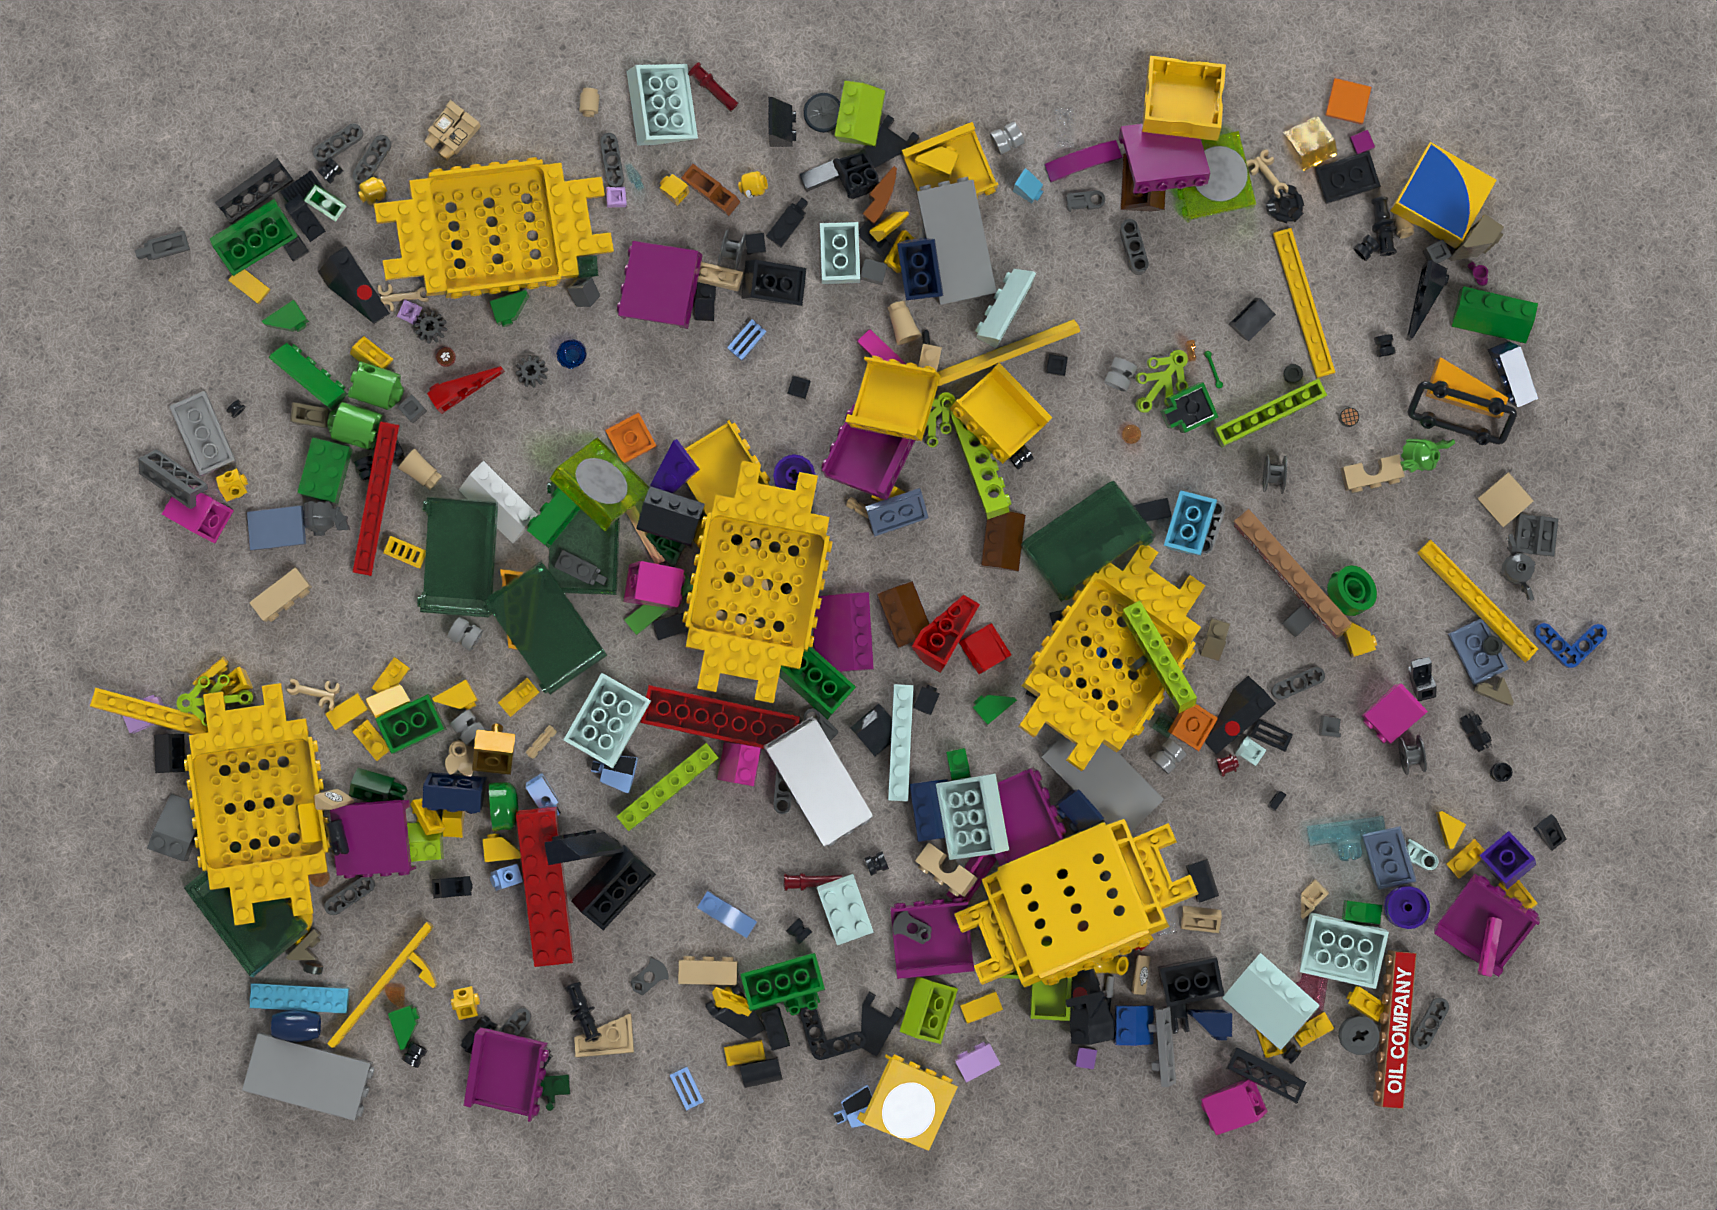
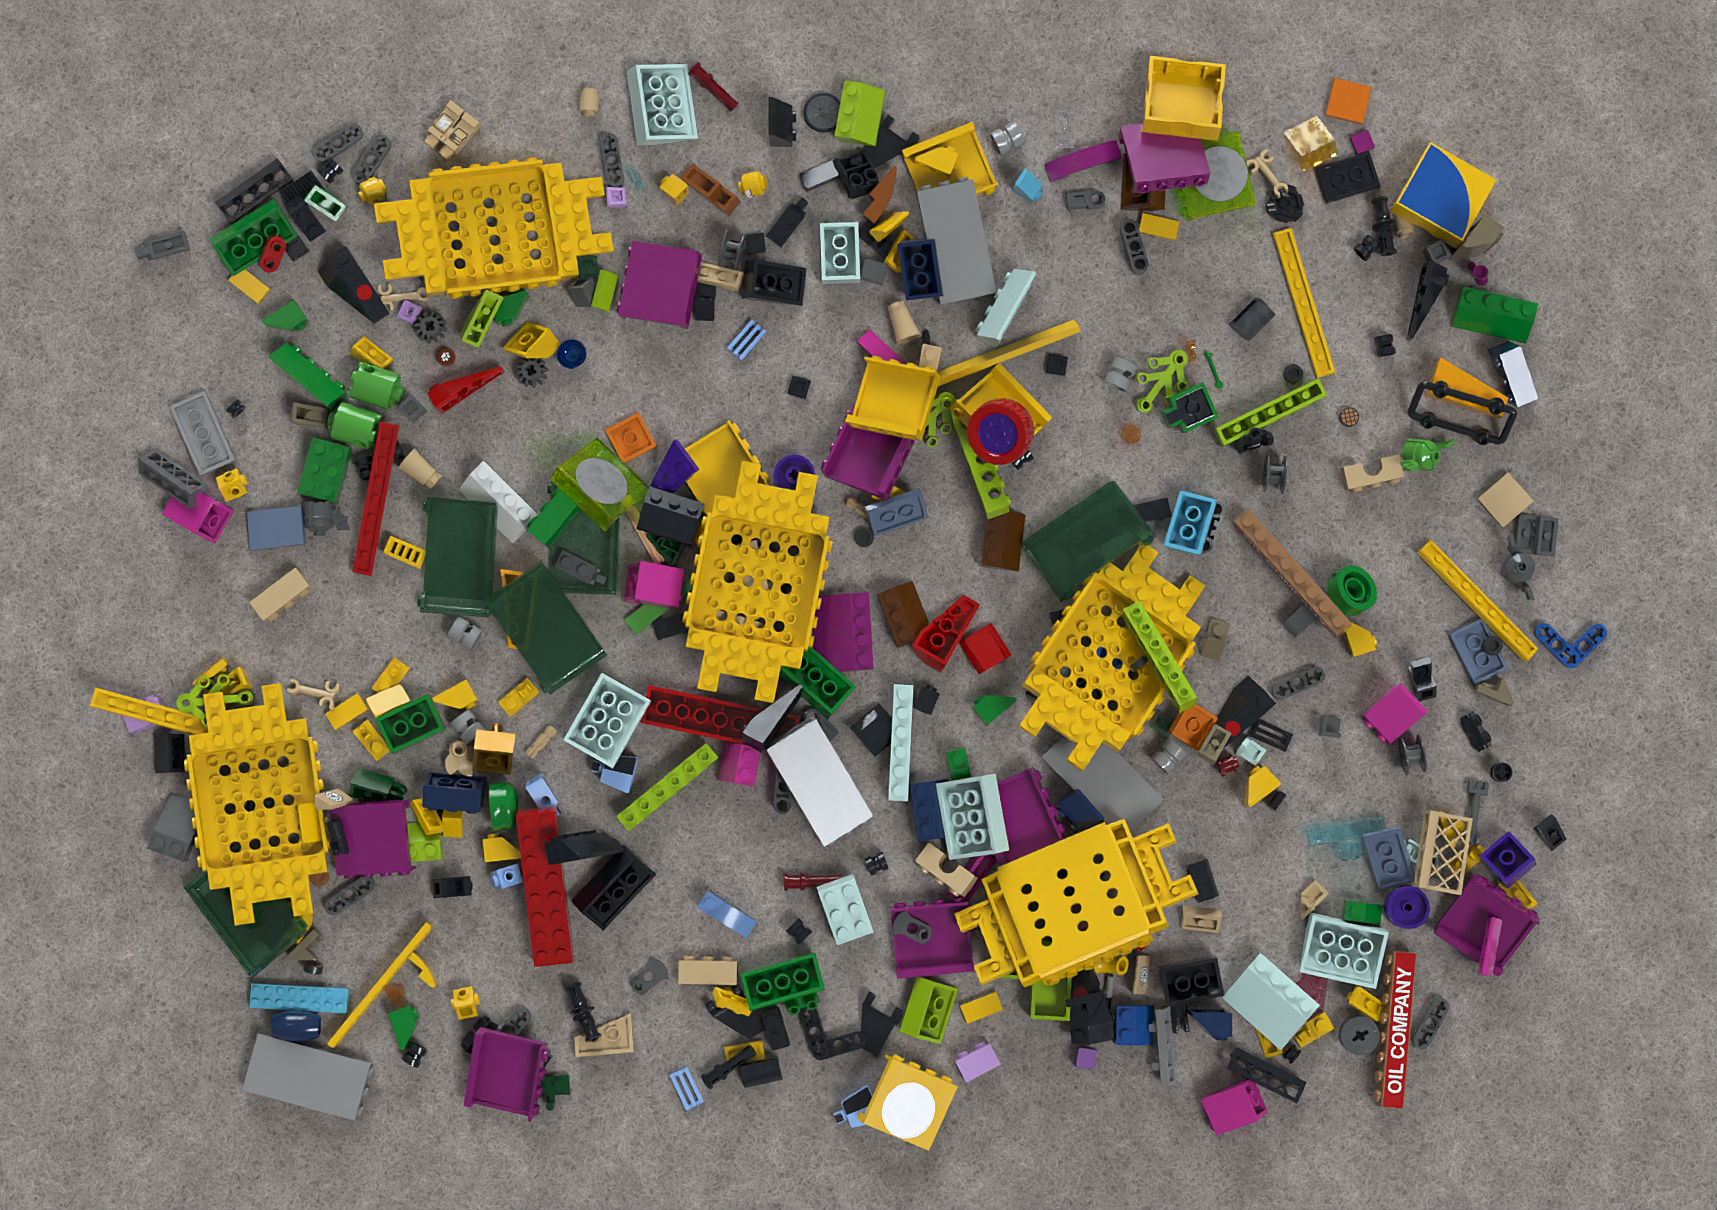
(272, 254): none -> red plate
(480, 318): none -> lime slope
(532, 342): none -> yellow slope
(604, 290): none -> lime tile
(721, 1071): none -> black pin
(766, 724): none -> slope
(864, 537): none -> pearl dark grey tile
(1000, 431): none -> red wheel
(1159, 226): none -> yellow tile
(1214, 744): none -> dark tan slope
(1254, 440): none -> black piece
(1259, 785): none -> yellow slope
(1427, 847): none -> tan fence
(1477, 792): none -> dark grey hinge

